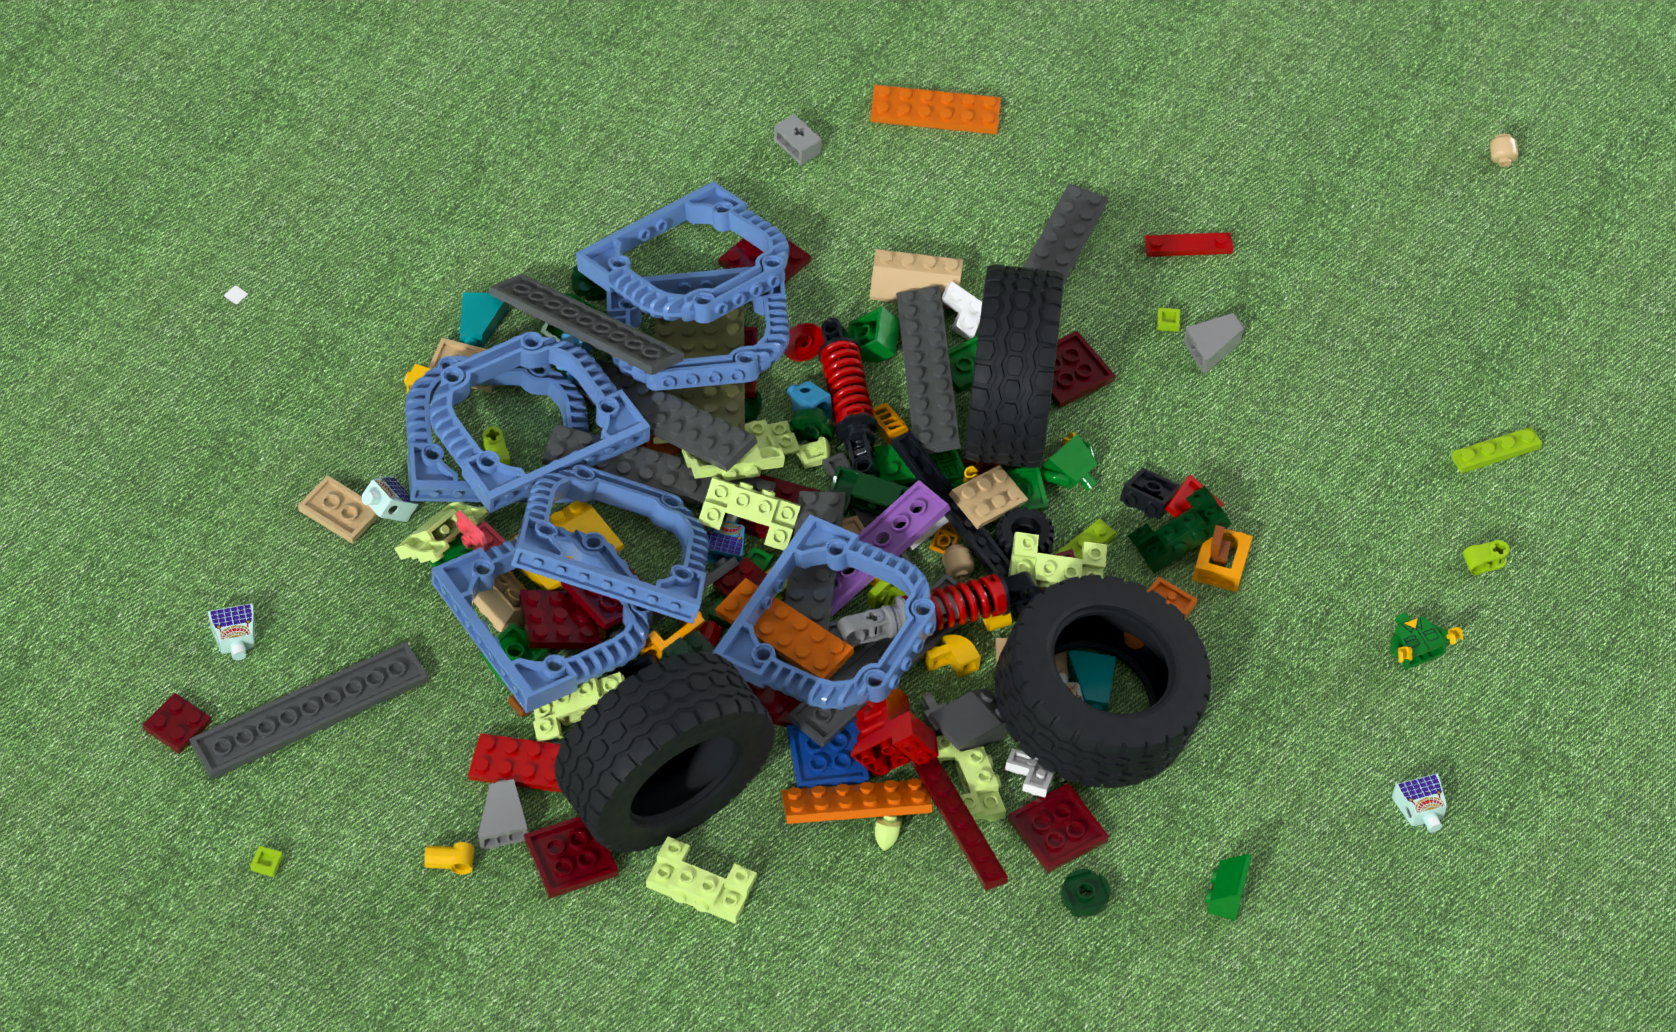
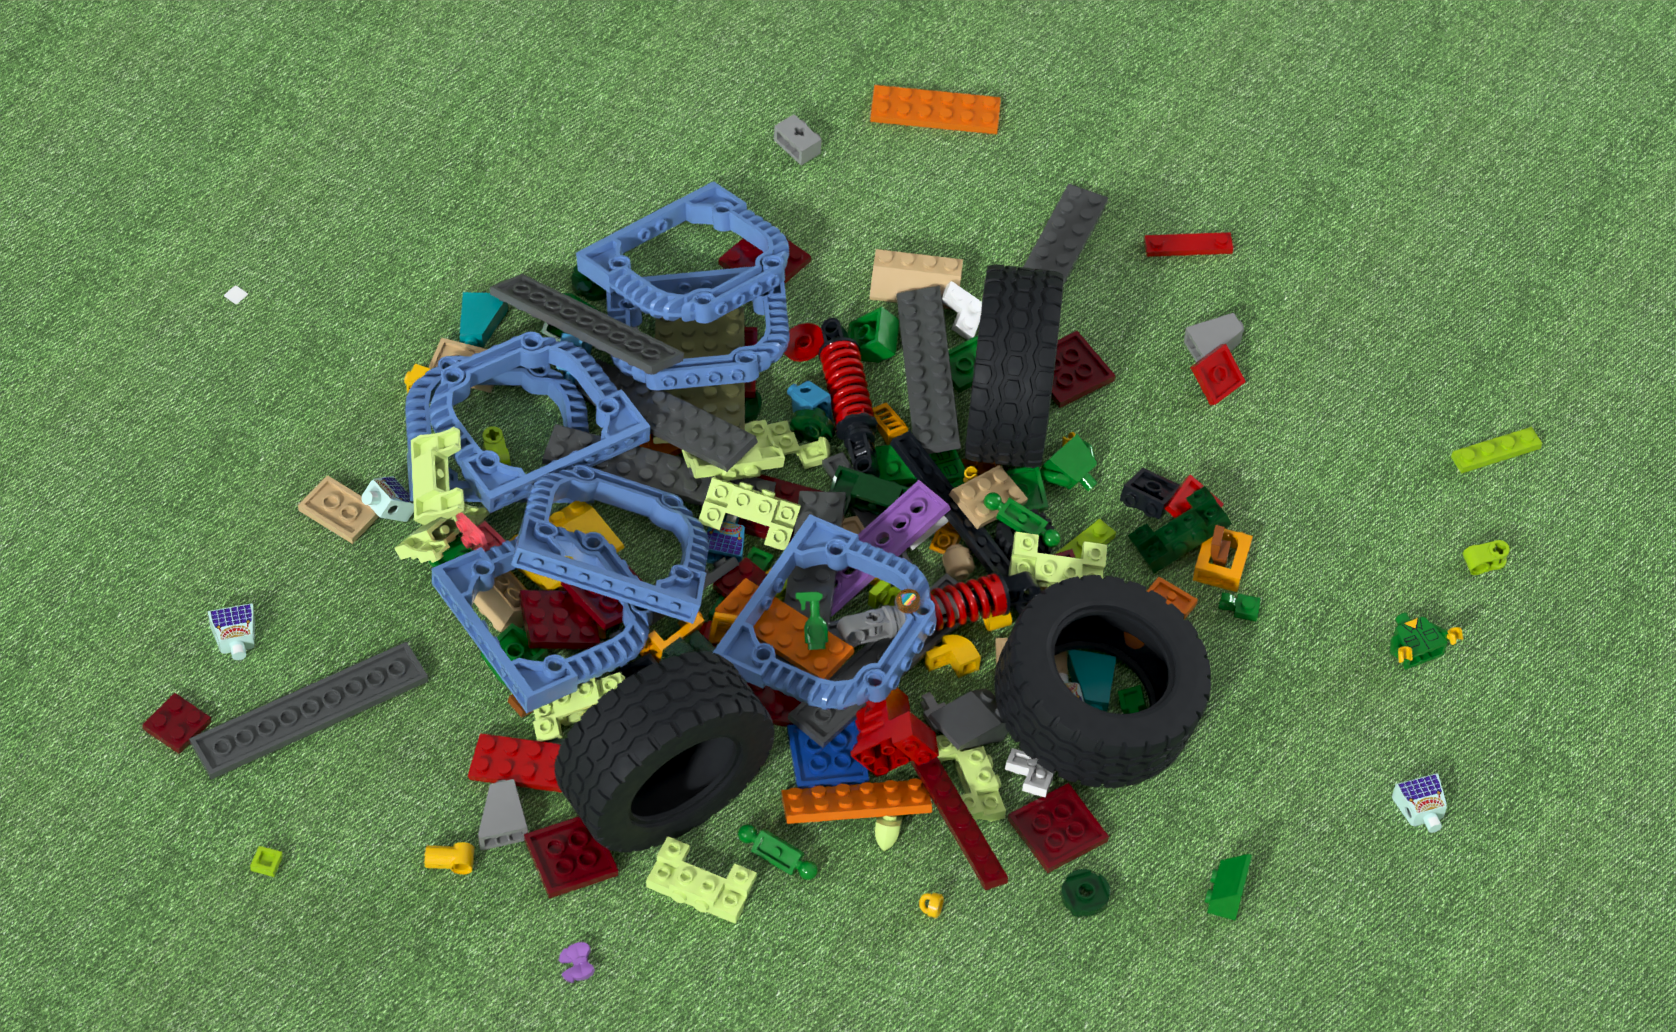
(431, 476): none -> yellowish green bracket
(577, 954): none -> medium lavender piece
(720, 625): none -> light orange slope
(777, 852): none -> green plate
(815, 627): none -> green piece
(908, 601): none -> clear orange tile
(935, 904): none -> yellow tile
(1021, 519): none -> green plate
(1132, 700): none -> green plate
(1168, 319): lime plate -> none
(1218, 374): none -> red plate
(1244, 606): none -> green plate
(1504, 150): tan head -> none

